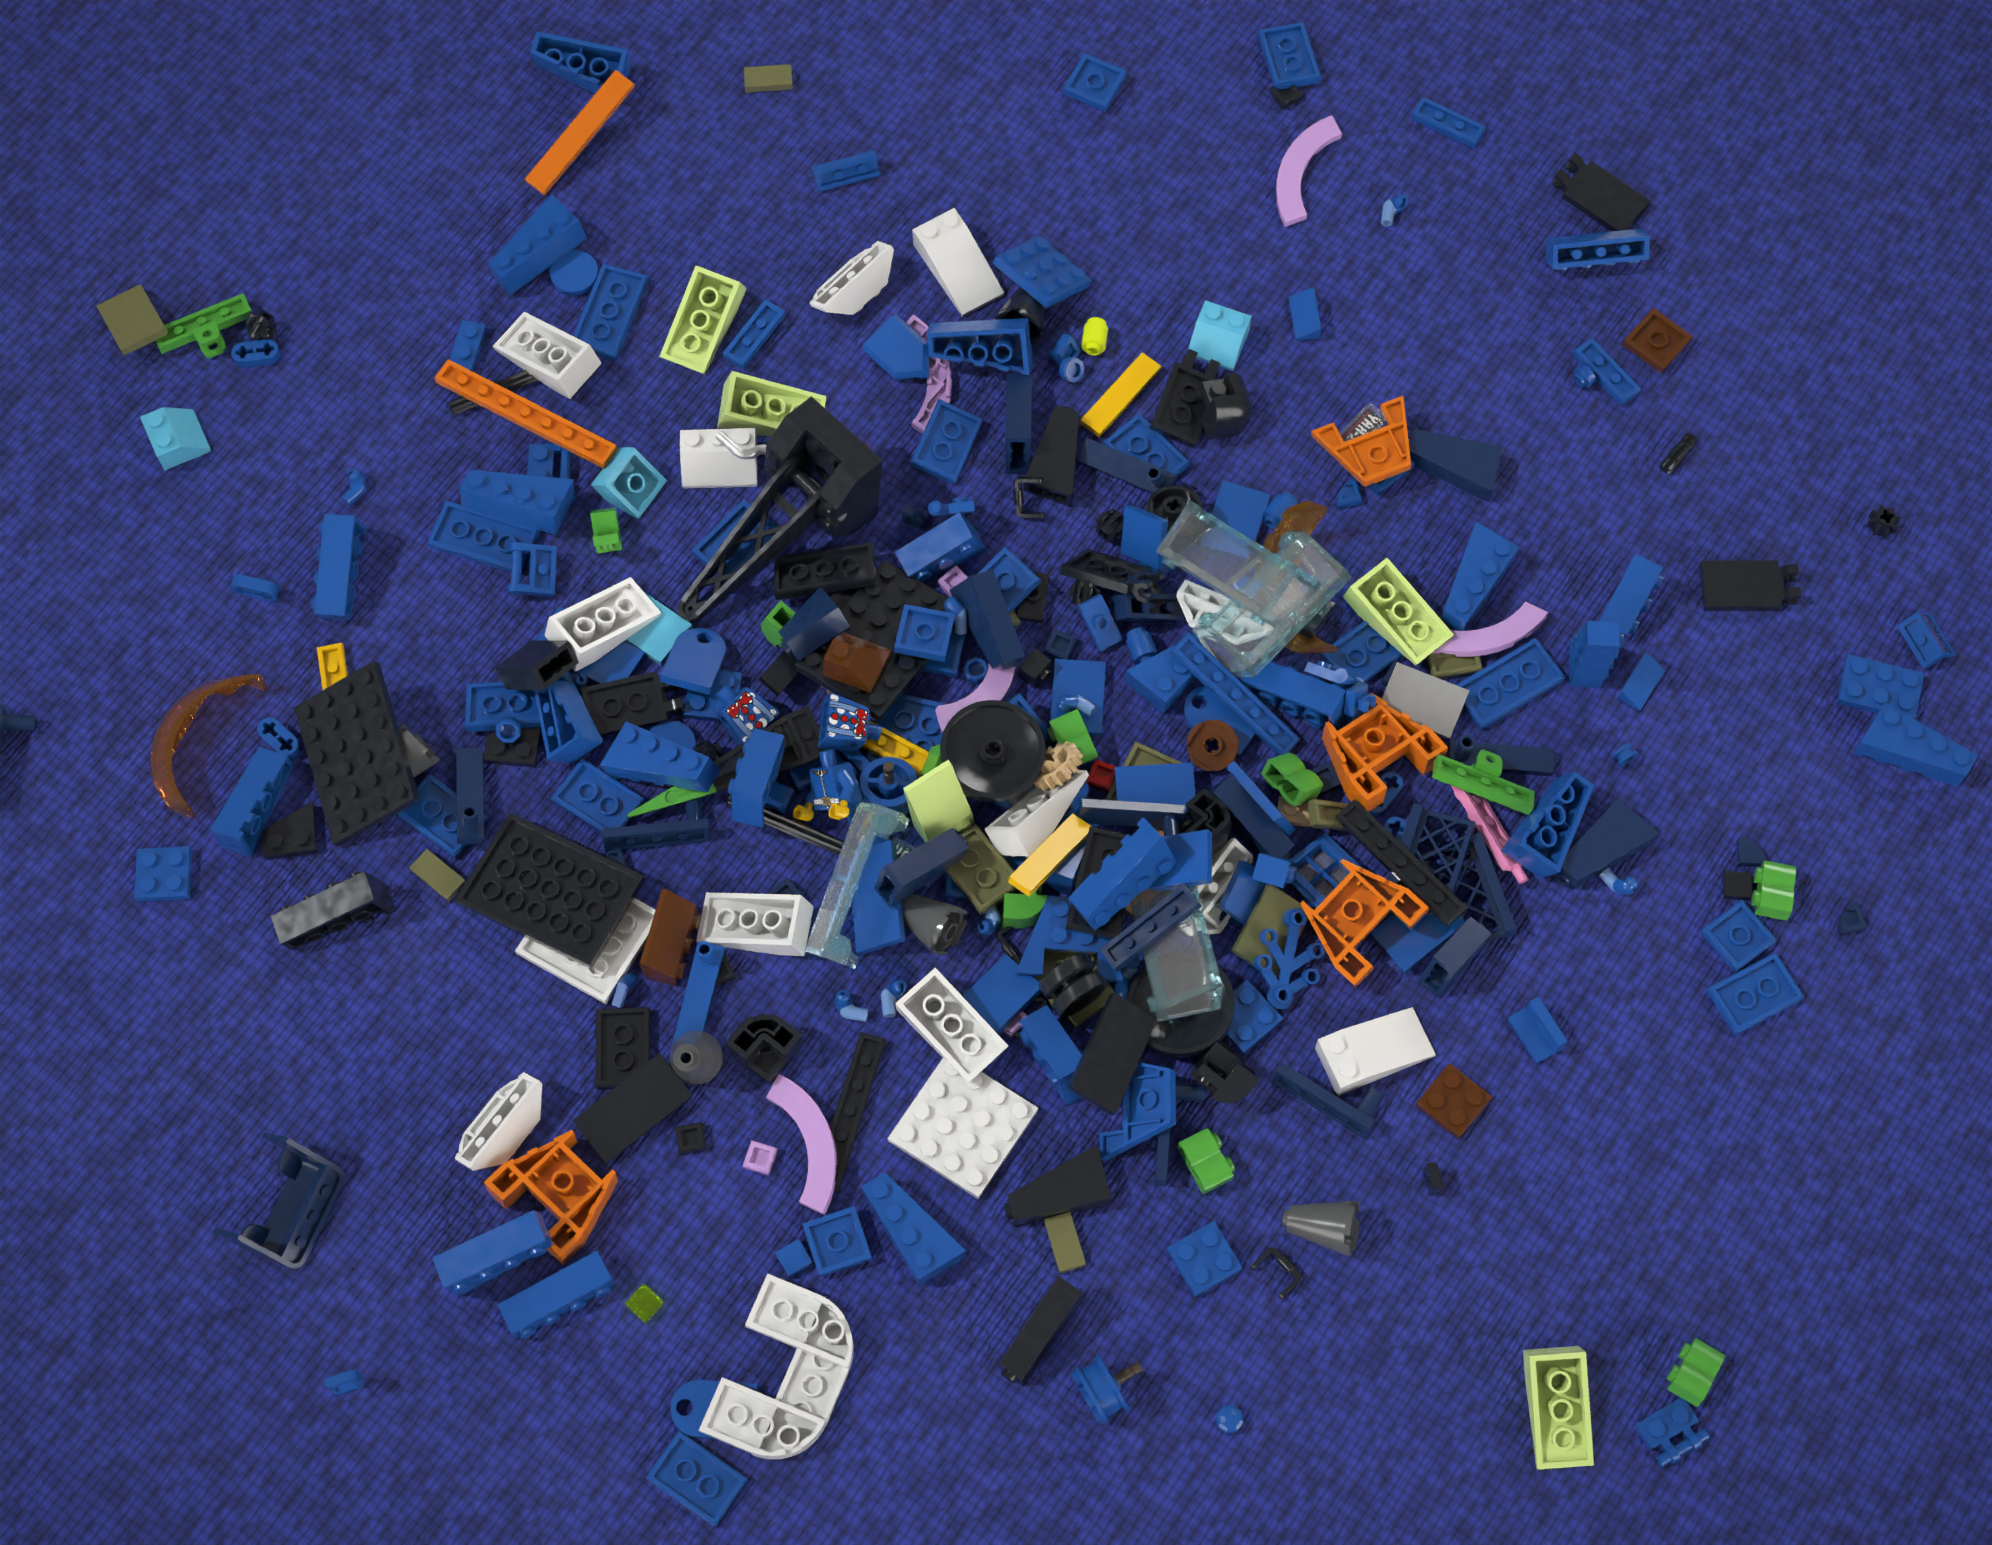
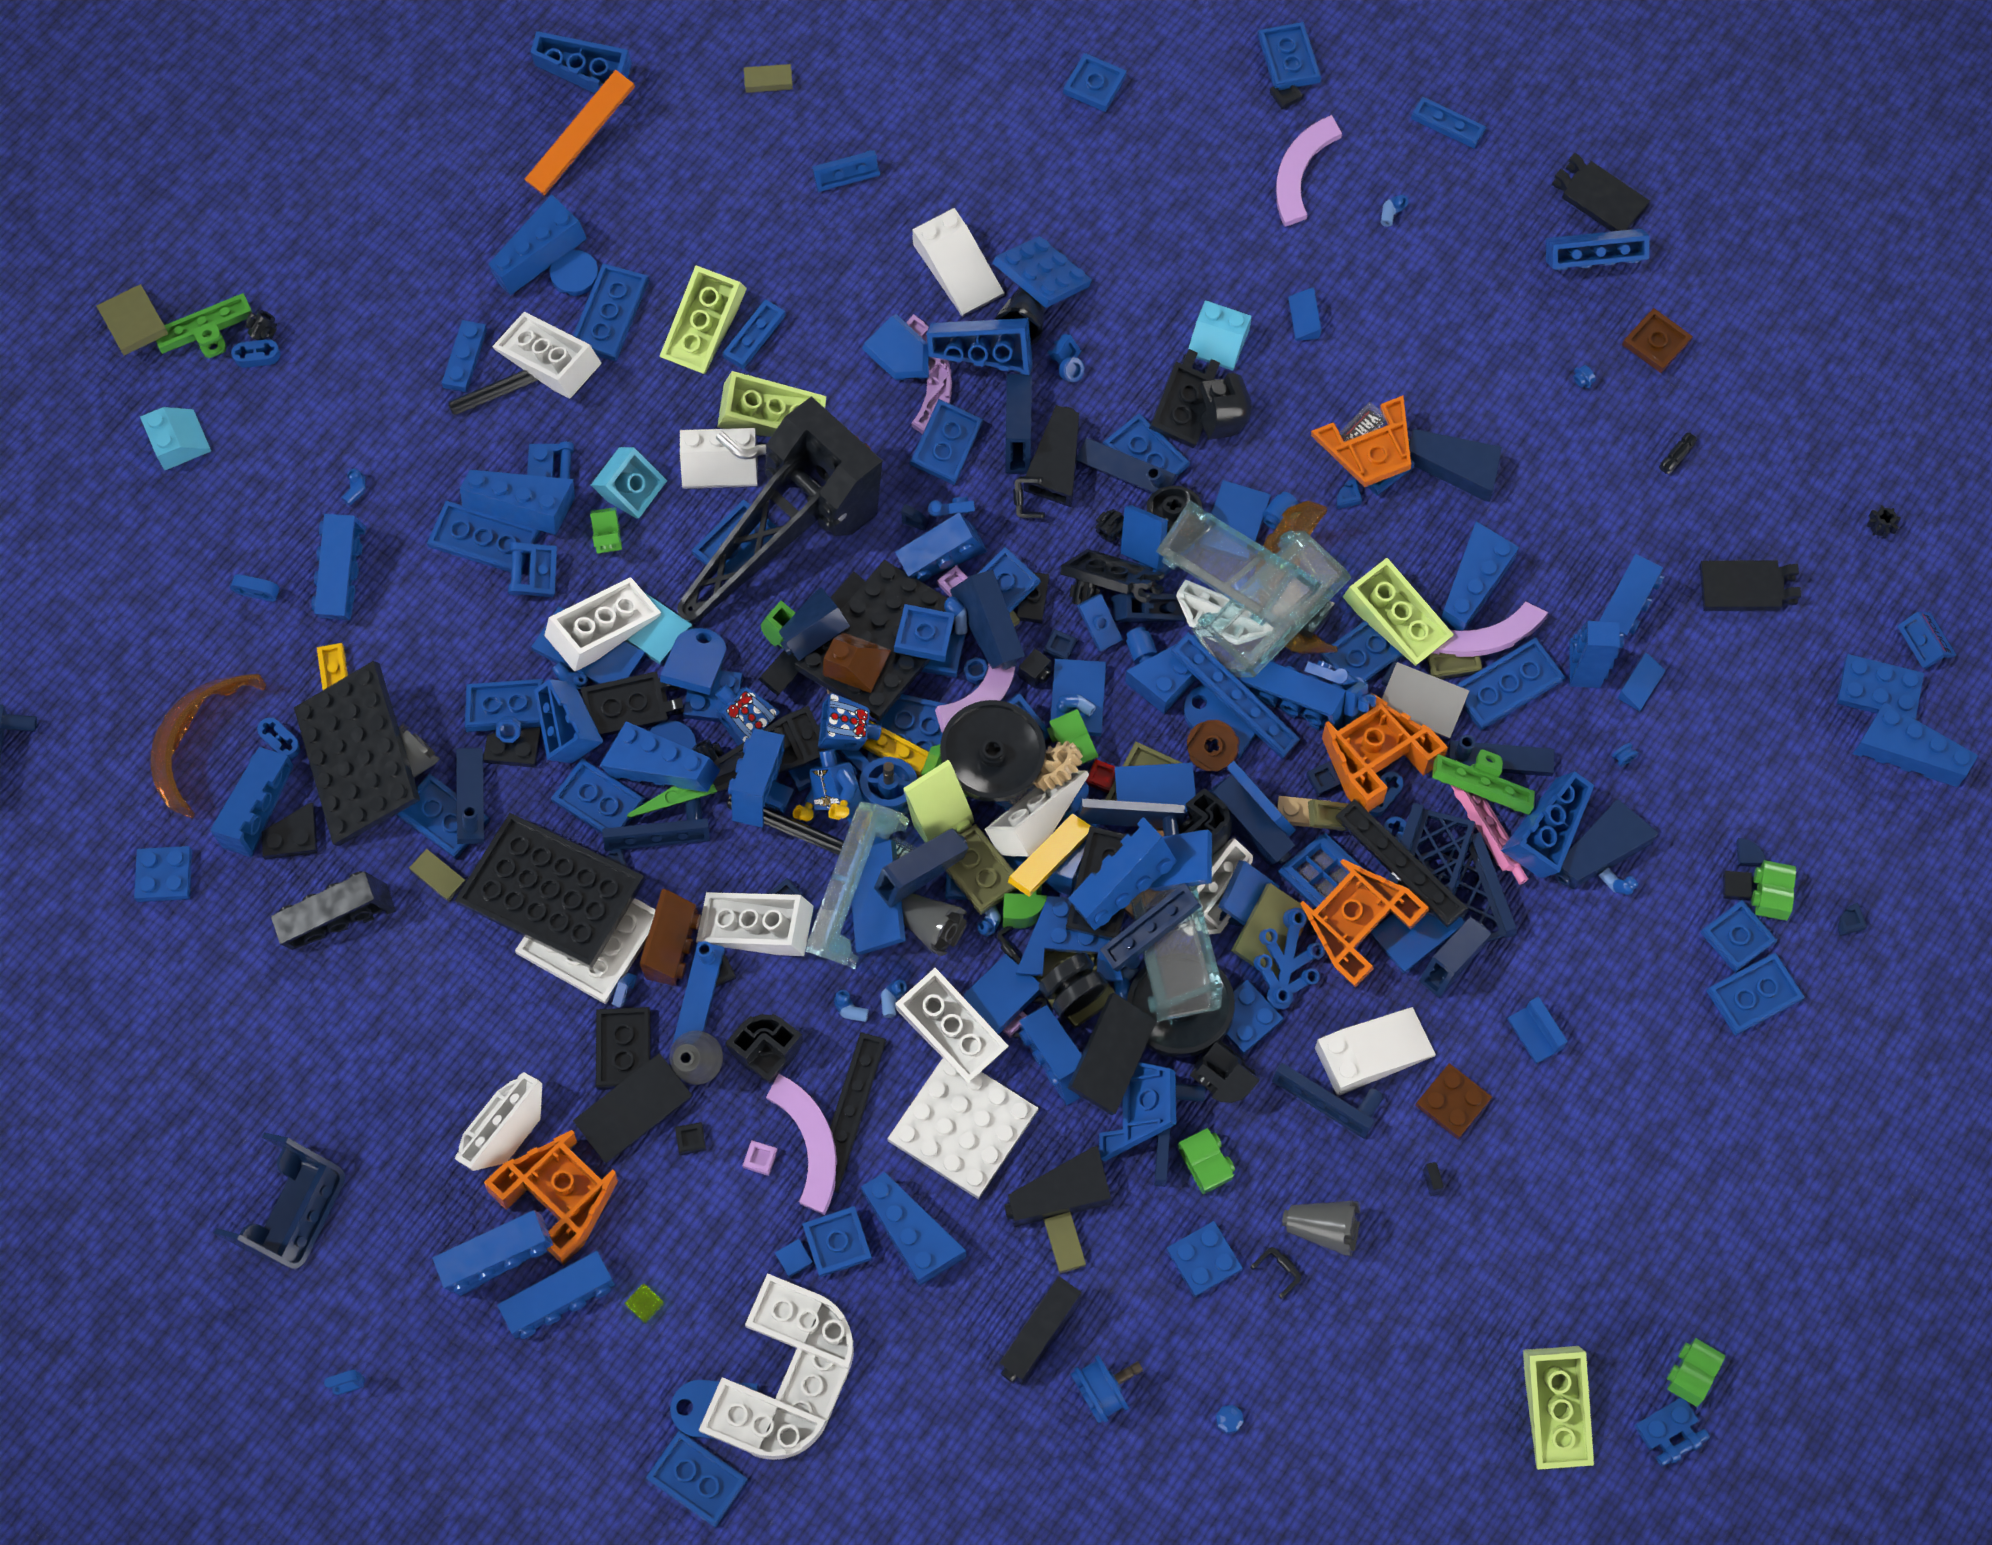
(526, 414): orange plate -> none
(537, 665): black brick -> none
(829, 568): black tile -> none
(856, 281): white wedge -> none
(1094, 336): neon yellow brick -> none
(1120, 394): yellow tile -> none
(1274, 870): blue slope -> none
(1292, 779): bright green brick -> none
(1607, 371): blue tile -> none

